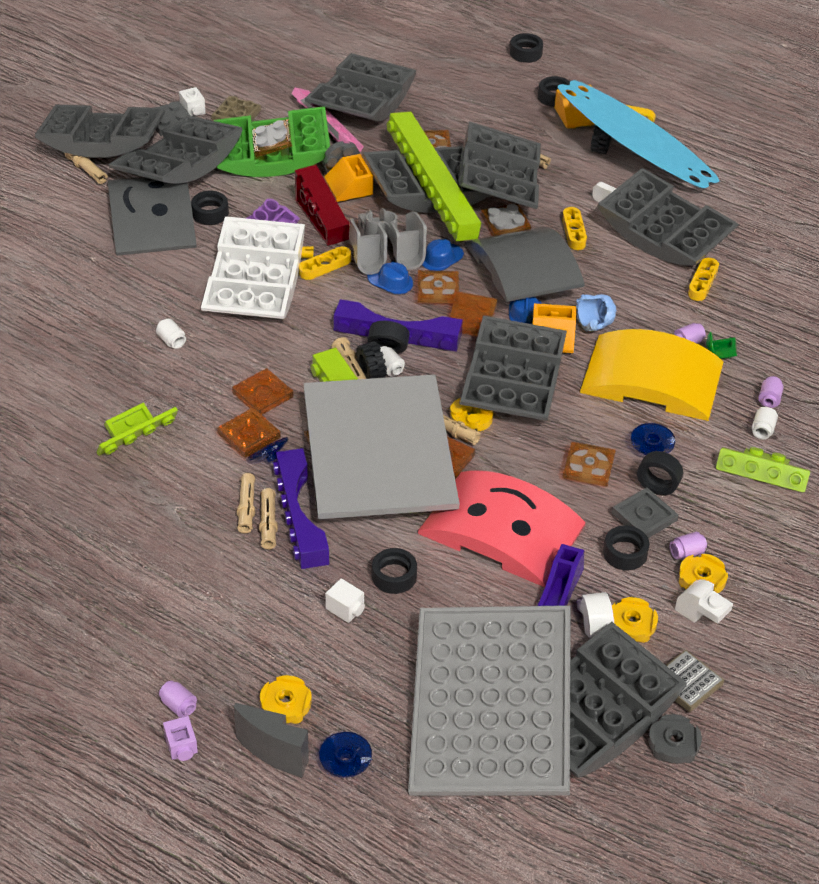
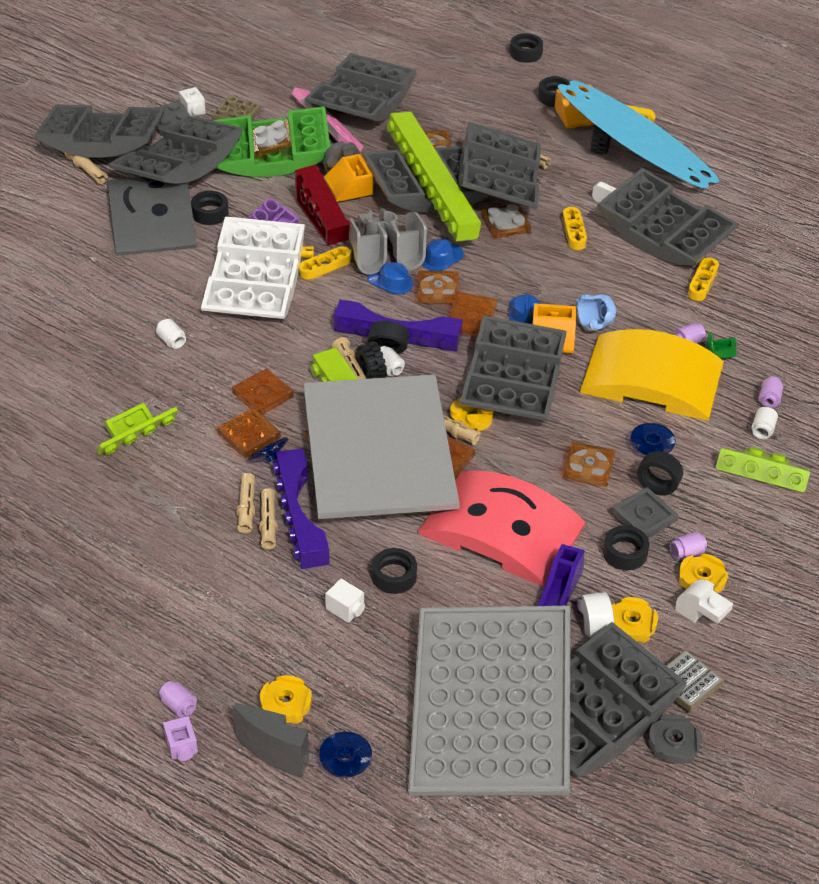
(528, 262): dark grey slope -> none

